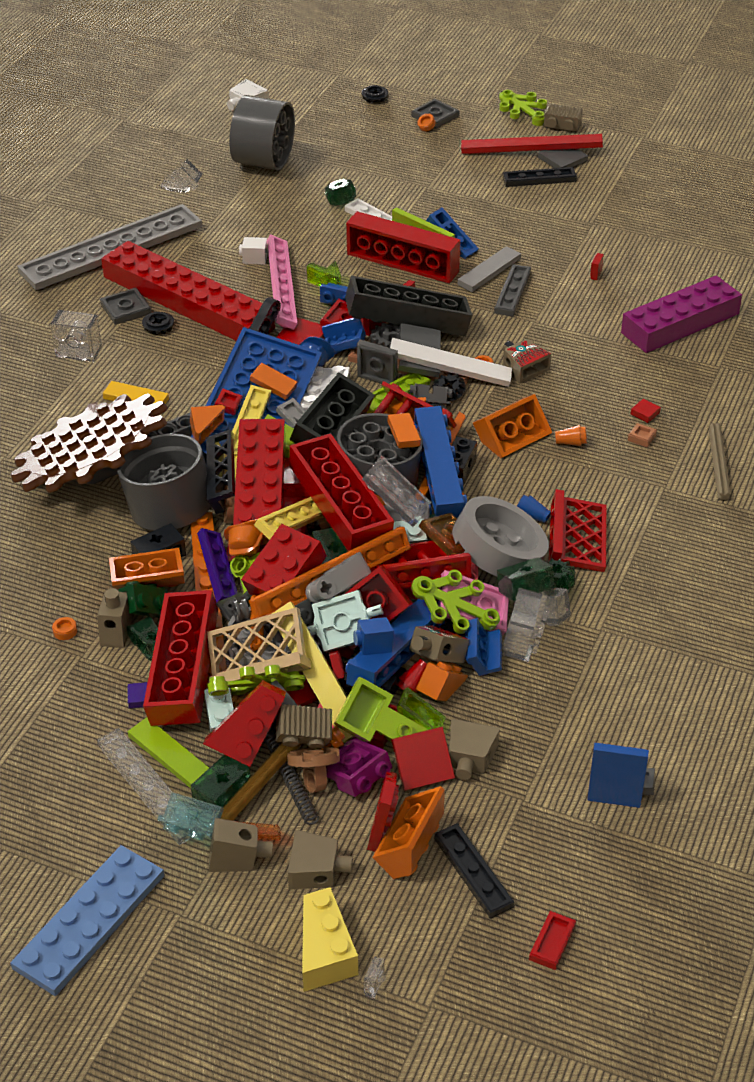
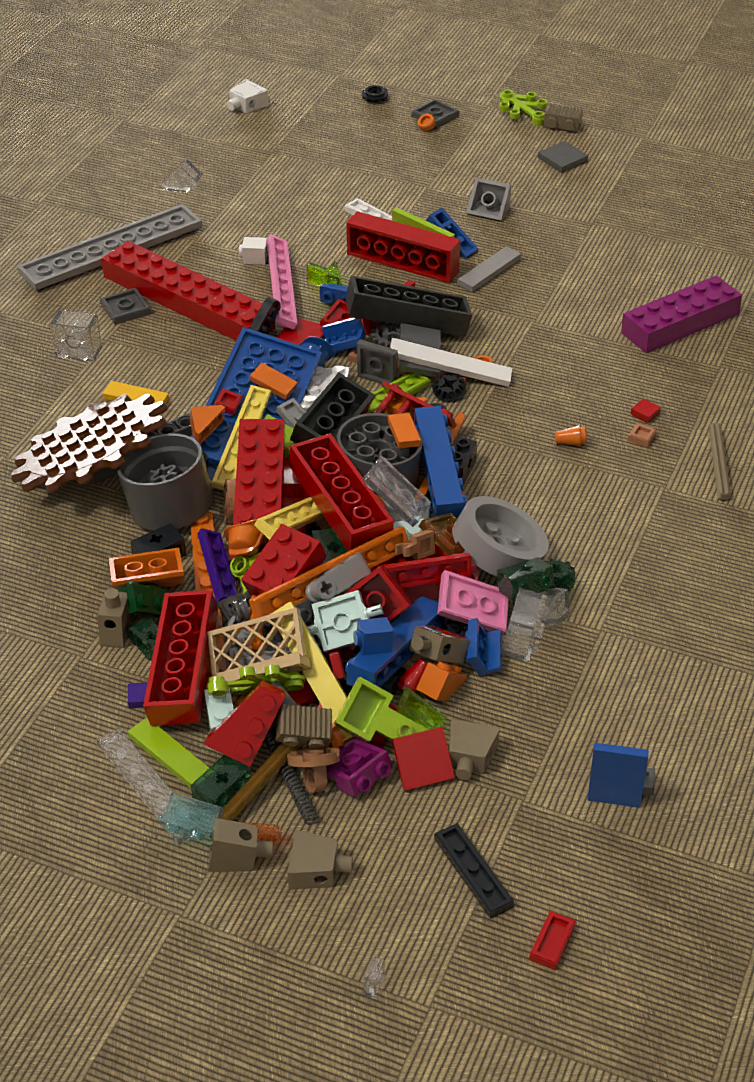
(64, 628): orange tile -> none
(87, 920): medium blue plate -> none
(163, 320): black gear -> none
(215, 470): black fence -> none
(262, 132): dark grey wheel -> none
(326, 942): light yellow wedge -> none
(340, 192): clear green gear -> none
(384, 811): red plate -> none
(410, 832): orange slope -> none
(420, 545): none -> medium nougat plate
(440, 394): dark grey hinge -> none
(453, 601): lime plant -> none
(489, 199): none -> light grey slope
(512, 290): dark grey tile -> none
(513, 426): orange slope -> none
(526, 359): dark tan torso -> none
(531, 143): red tile -> none
(534, 508): blue cone -> none
(539, 176): black tile -> none
(560, 529): red fence -> none
(596, 266): red tile -> none

